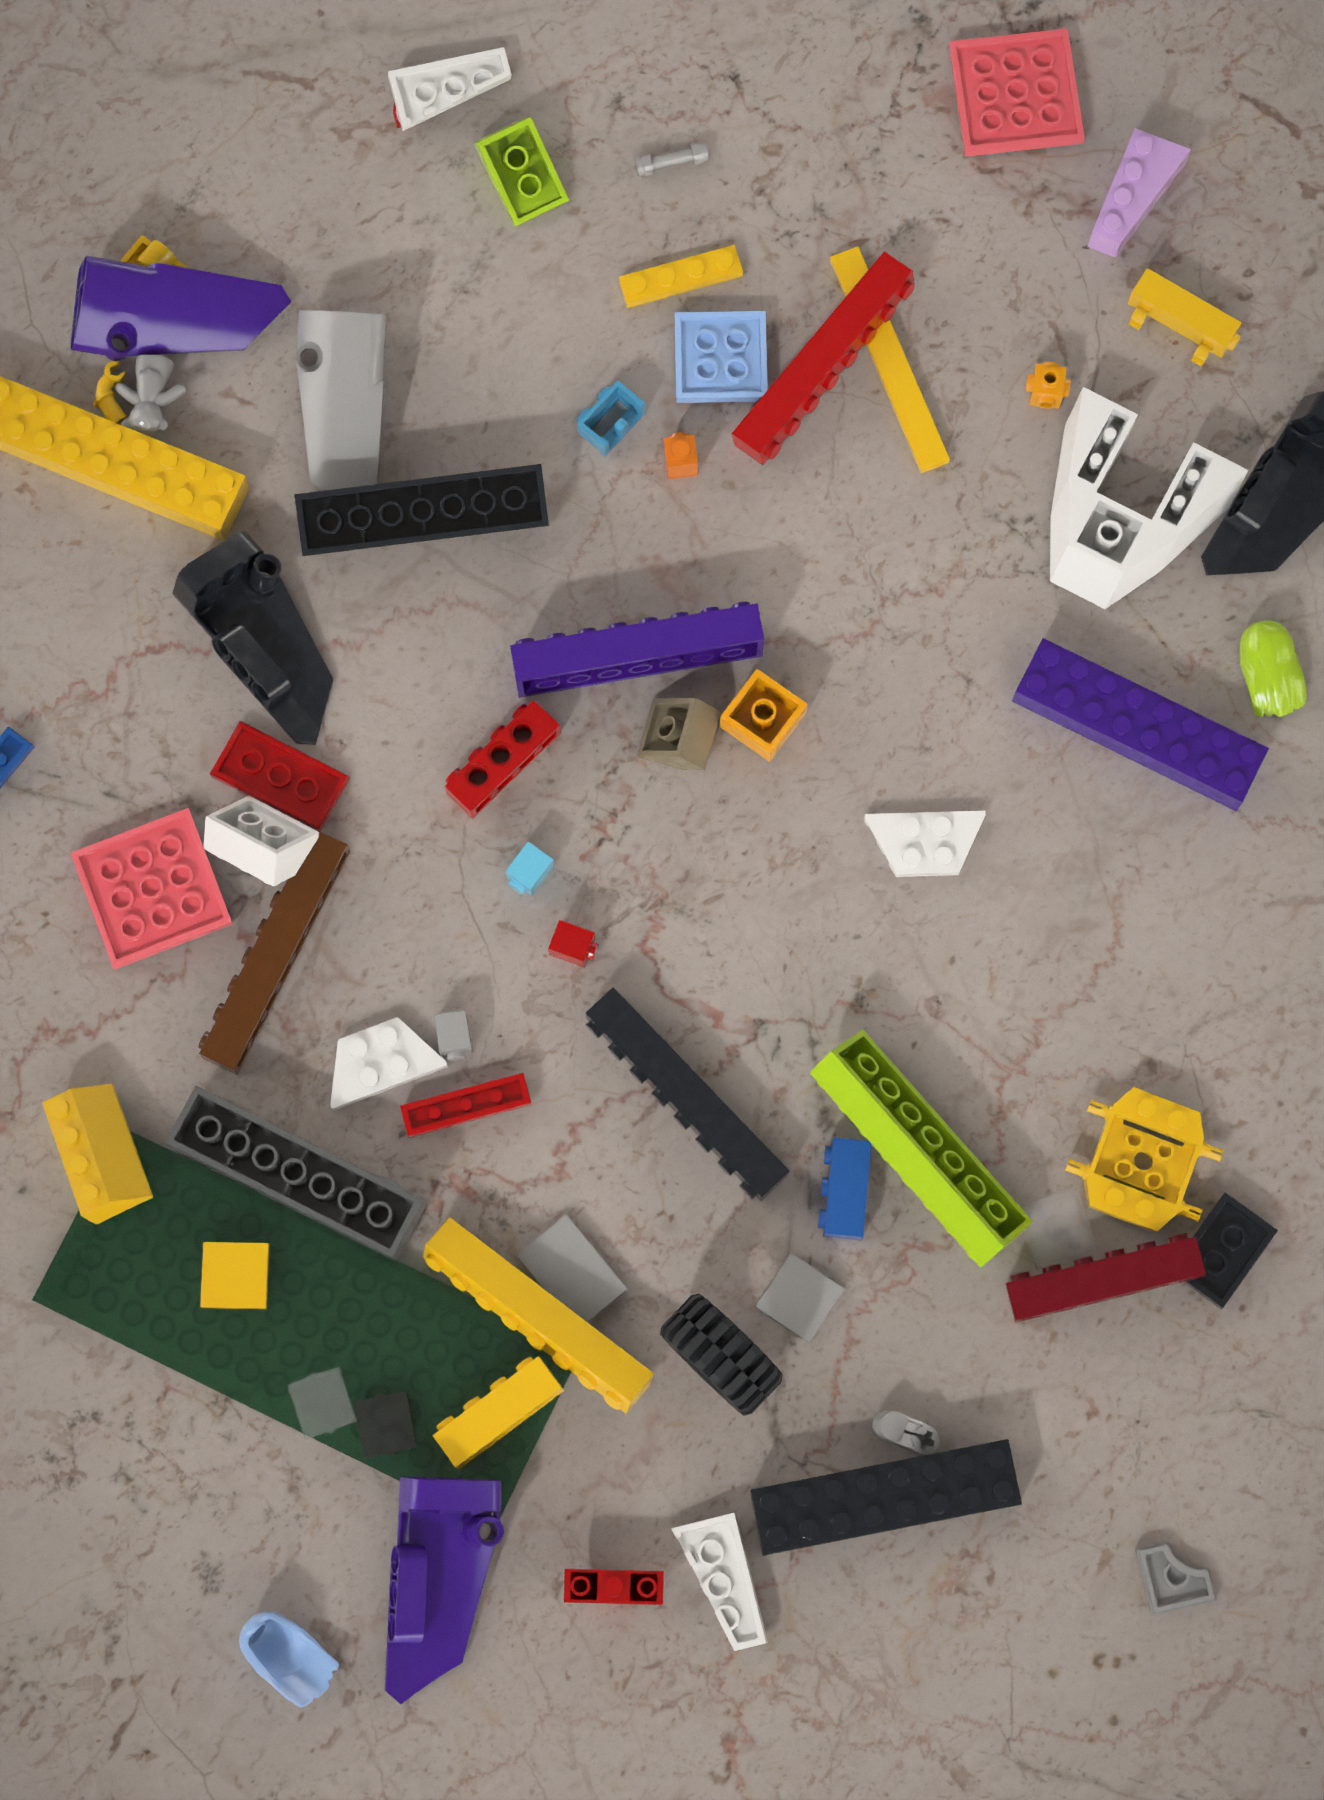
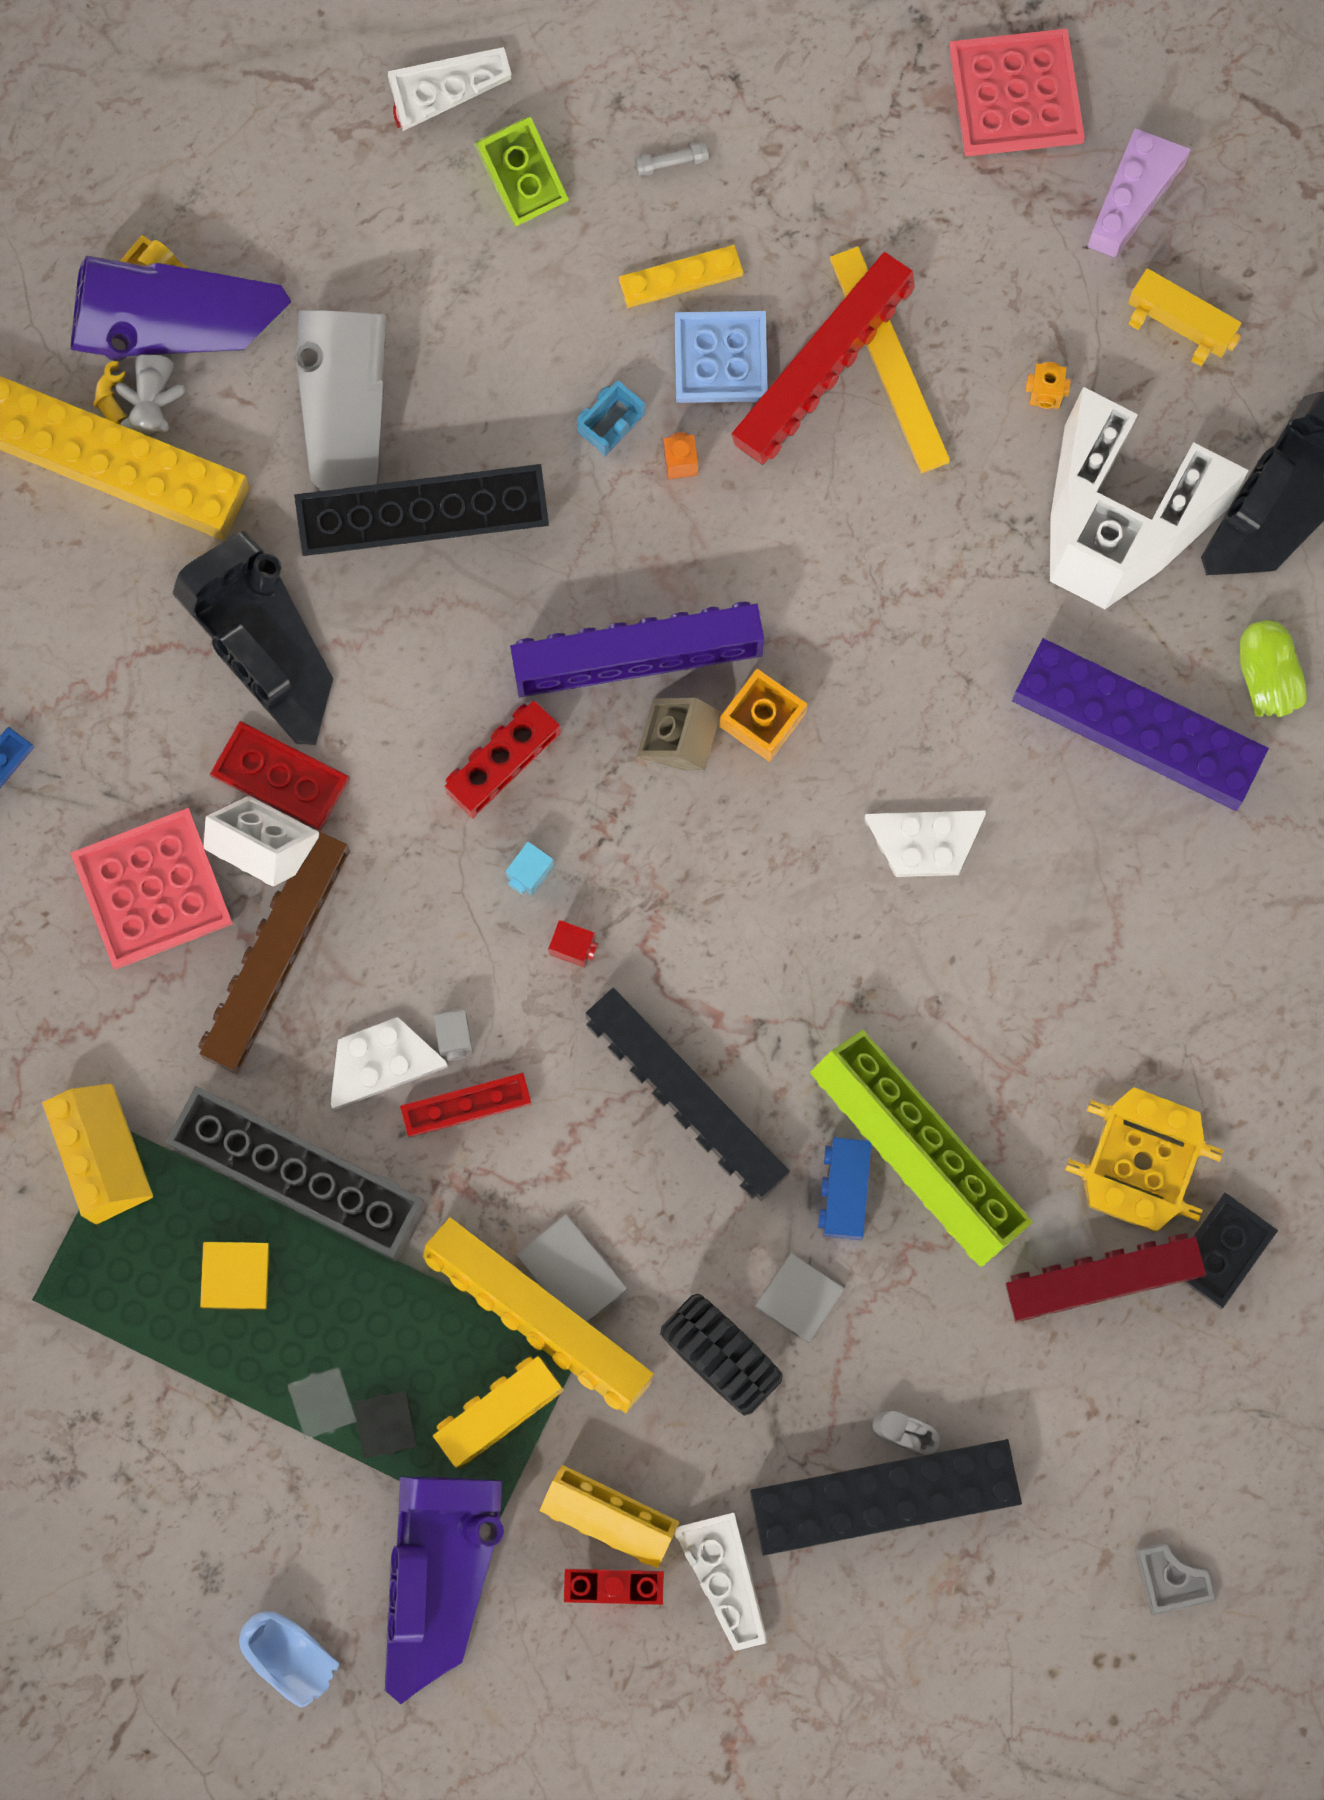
(609, 1516): none -> yellow brick

